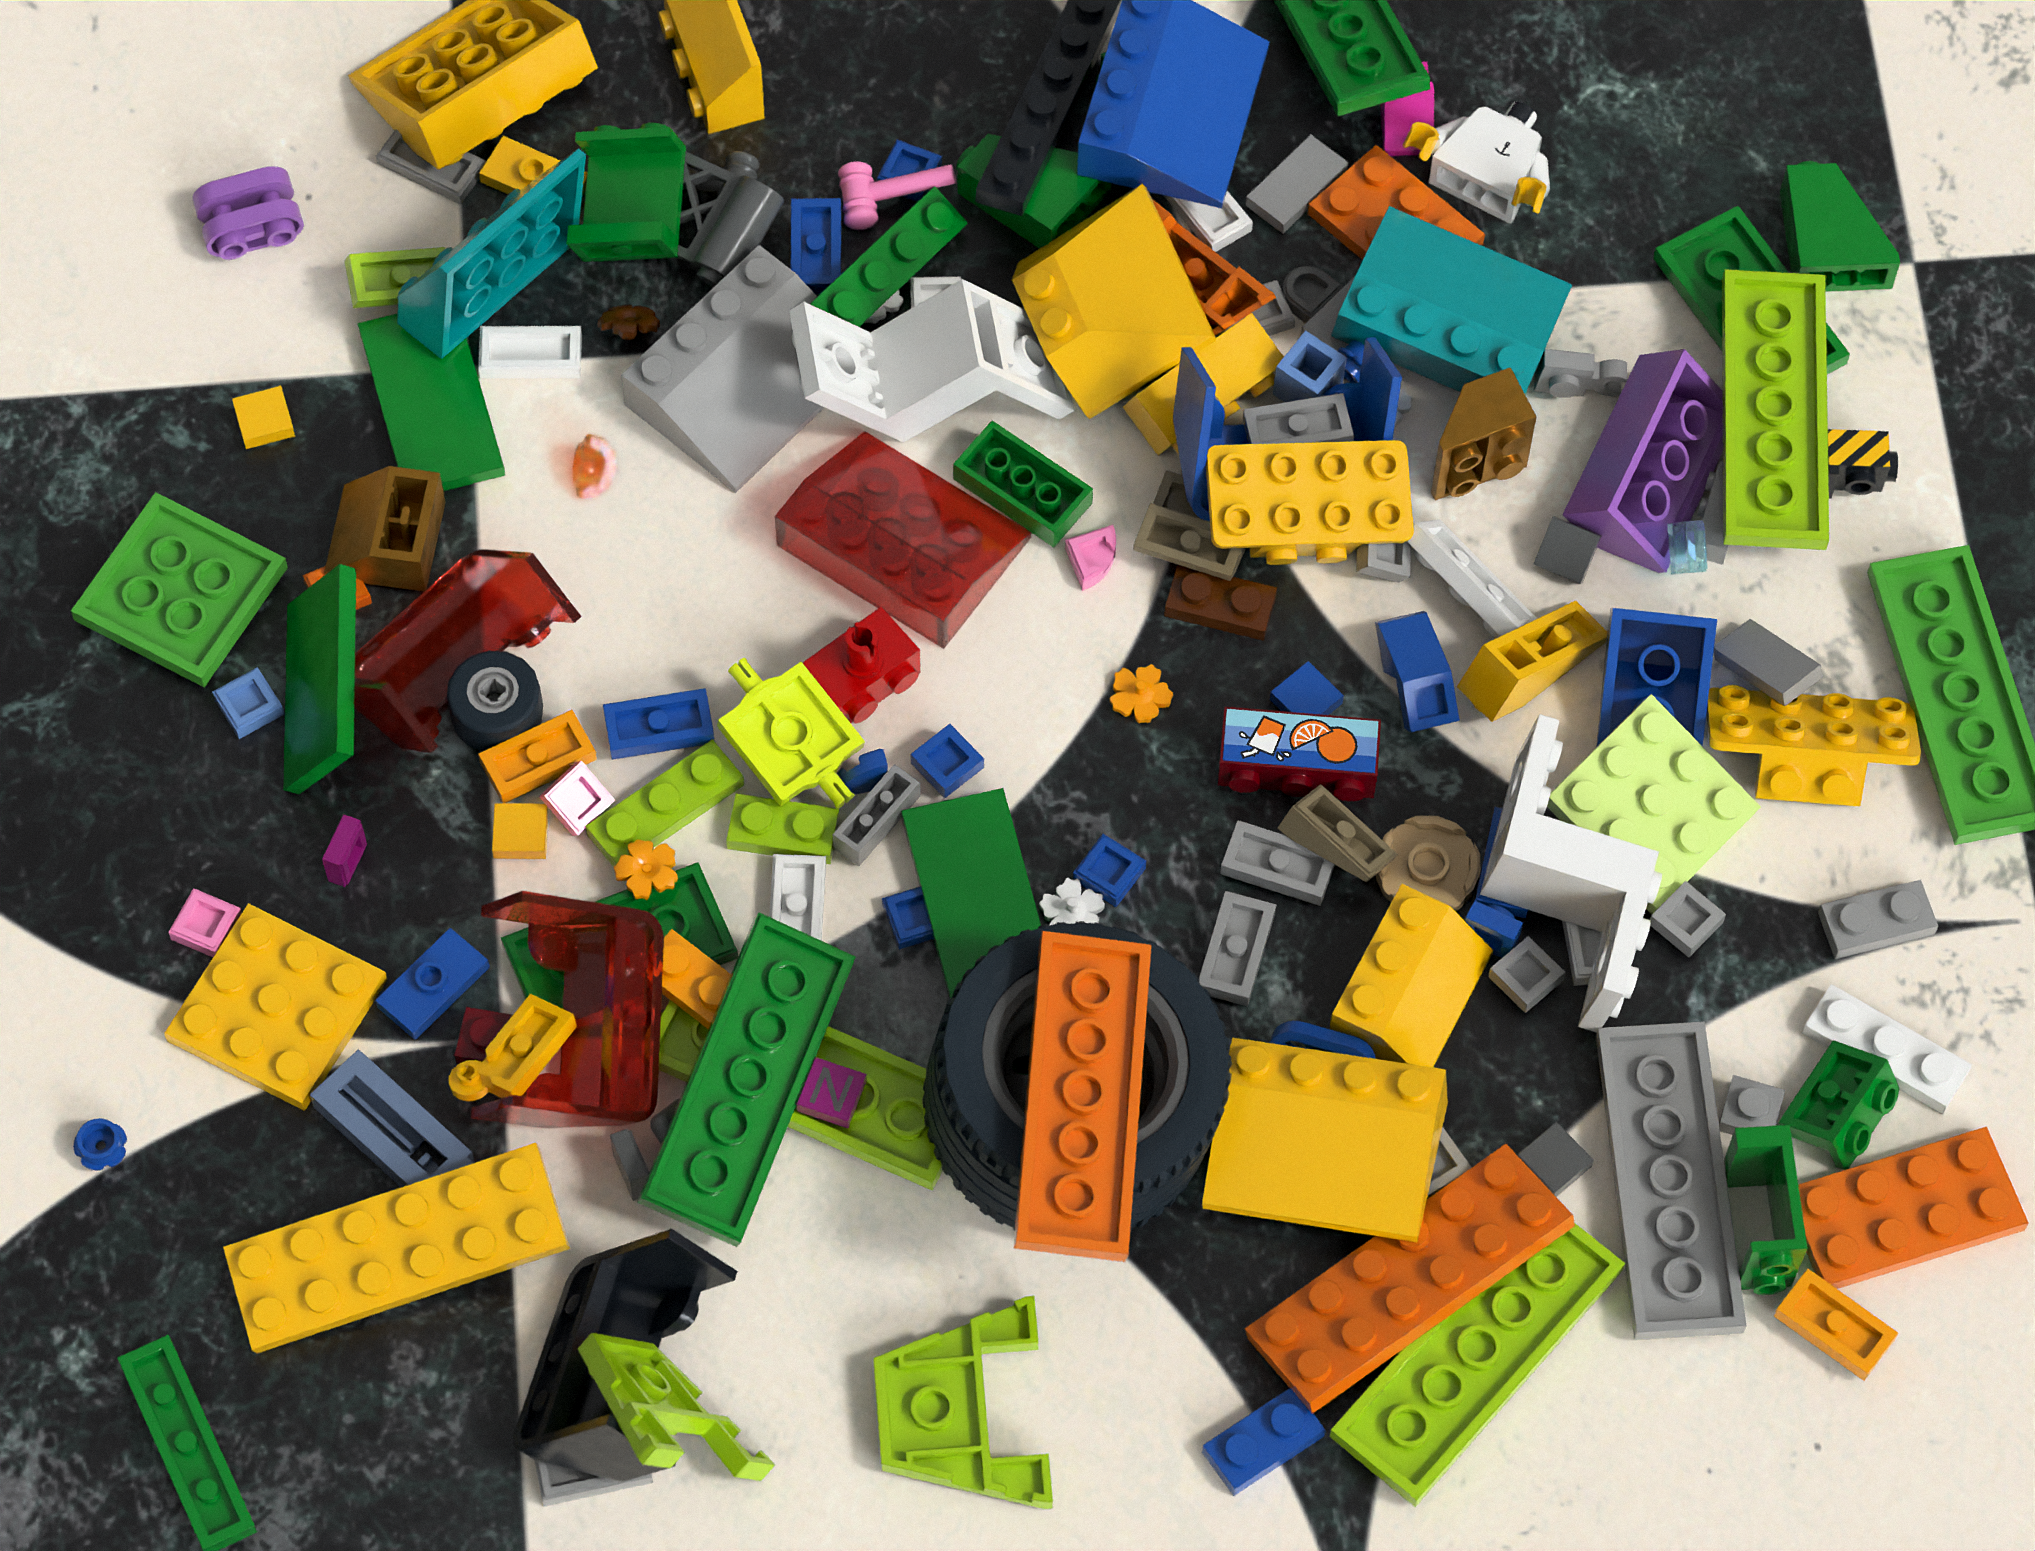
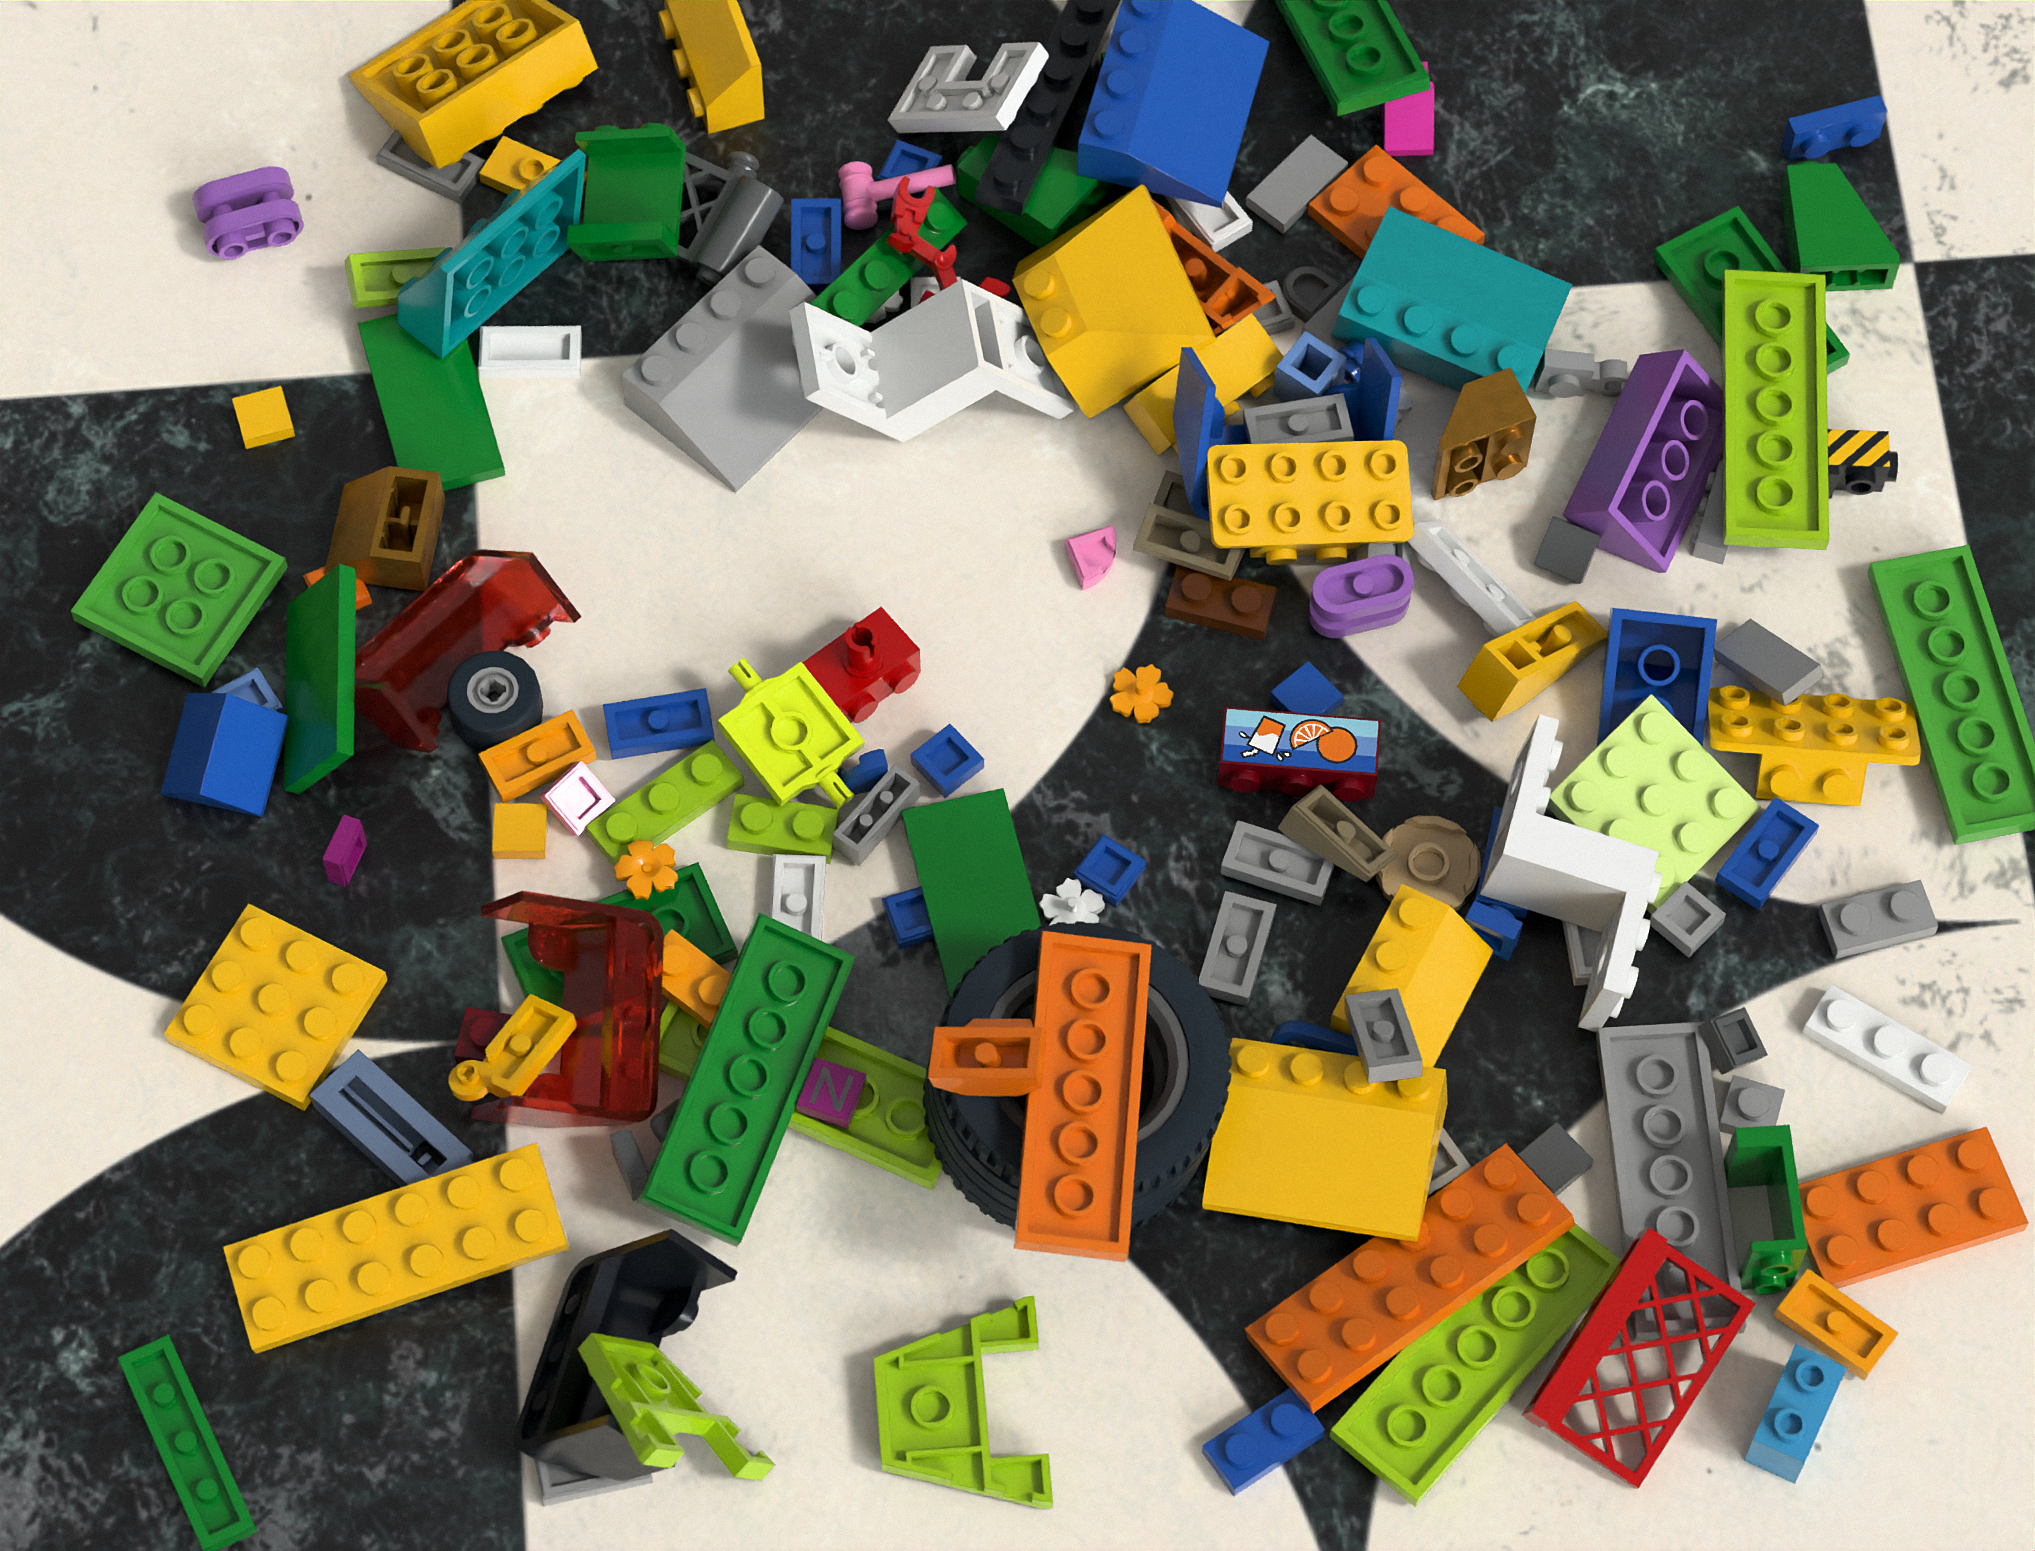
(100, 1131): blue plate -> none
(204, 922): bright pink tile -> none
(225, 753): none -> blue slope
(432, 983): blue plate -> none
(593, 466): clear orange piece -> none
(627, 320): reddish brown plant -> none
(899, 537): clear red slope -> none
(907, 217): none -> red piece
(944, 102): none -> white plate
(988, 1058): none -> orange slope
(1022, 483): green piece -> none
(1360, 596): none -> medium lavender brick
(1383, 1036): none -> light grey plate
(1421, 670): blue slope -> none
(1487, 159): white torso -> none
(1526, 974): light grey plate -> none
(1599, 1329): none -> red fence
(1687, 547): clear light blue tile -> none
(1733, 1040): none -> dark grey tile
(1767, 853): none -> blue plate
(1795, 1413): none -> dark azure brick
(1834, 128): none -> blue plate
(1842, 1102): green bracket -> none

